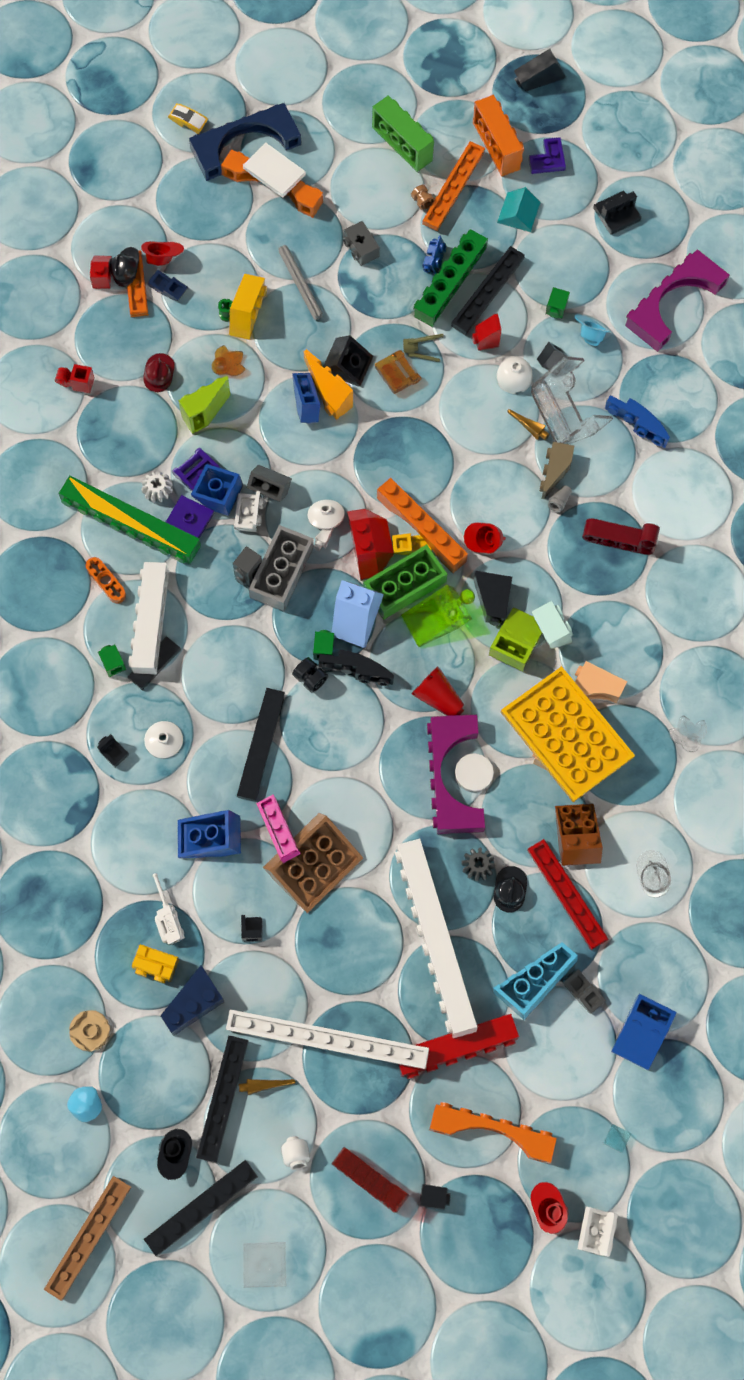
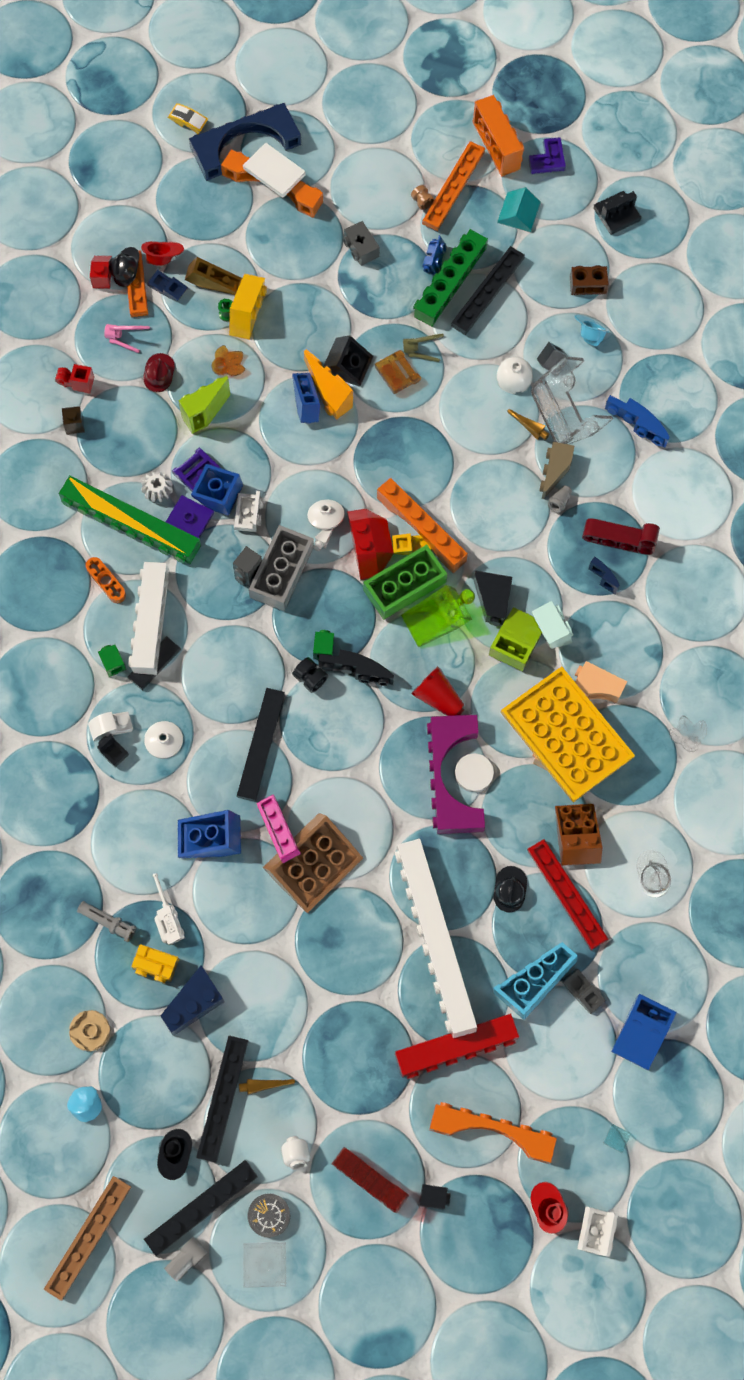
(73, 420): none -> dark brown brick
(110, 724): none -> white brick
(114, 331): none -> bright pink plant
(115, 925): none -> light grey pin
(189, 1256): none -> light grey piece
(212, 277): none -> pearl gold slope
(251, 929): black panel -> none
(269, 482): dark grey brick -> none
(269, 1215): none -> clear piece
(300, 282): light grey axle -> none
(328, 1039): white plate -> none
(355, 613): light blue slope -> none
(402, 133): bright green brick -> none
(470, 864): dark grey gear -> none
(483, 537): red piece -> none
(488, 333): red slope -> none
(539, 71): black slope -> none
(557, 303): green brick -> none
(588, 284): none -> reddish brown brick
(608, 578): none -> dark blue slope
(695, 271): magenta arch -> none

